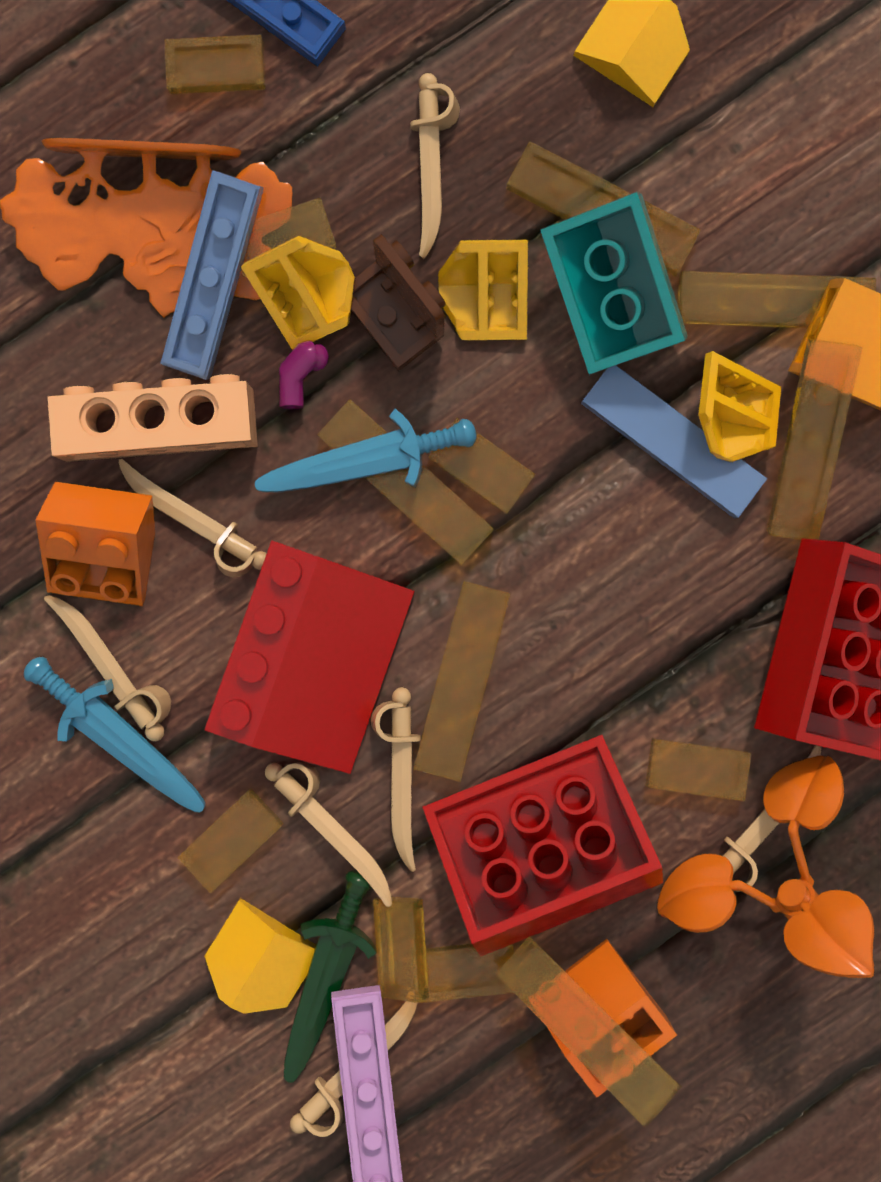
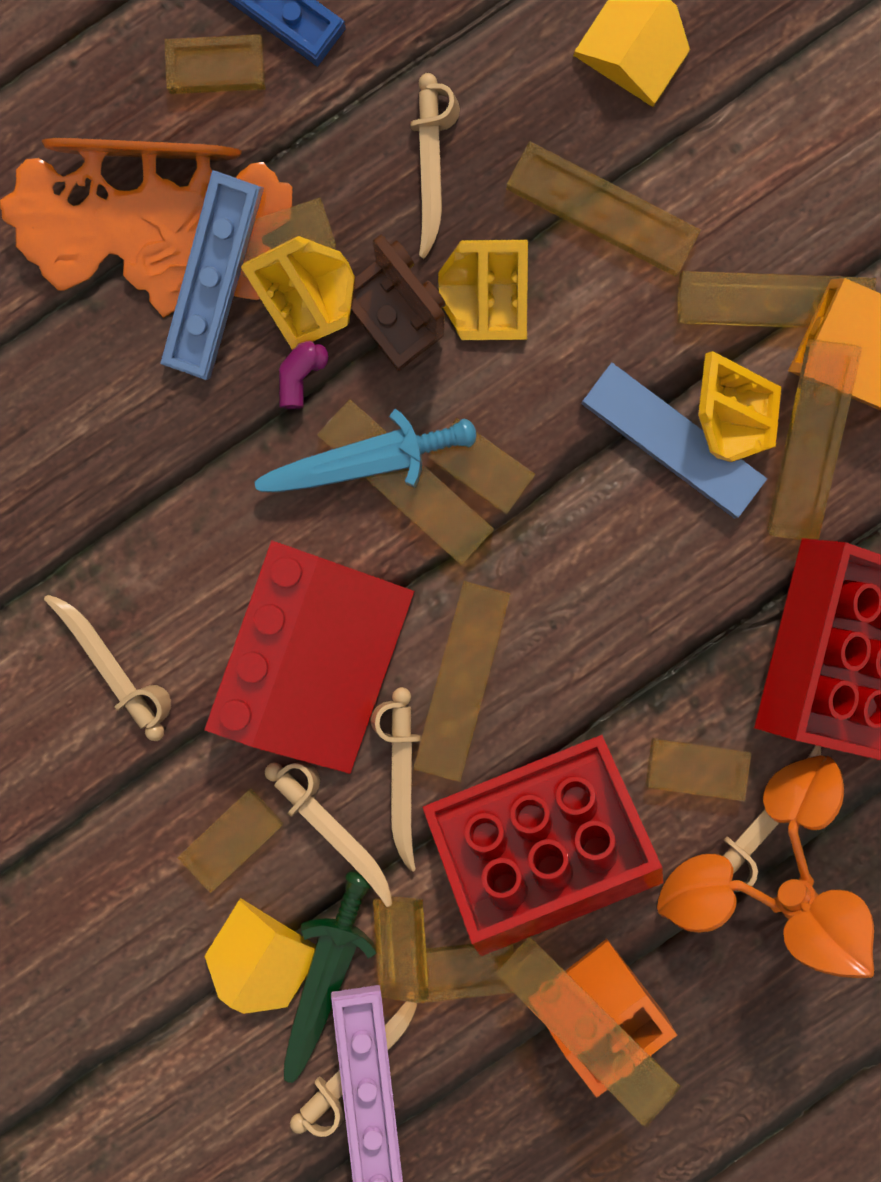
(76, 412): light nougat brick -> none
(96, 542): orange slope -> none
(112, 733): dark azure sword -> none
(200, 523): tan sword -> none
(614, 283): teal slope -> none

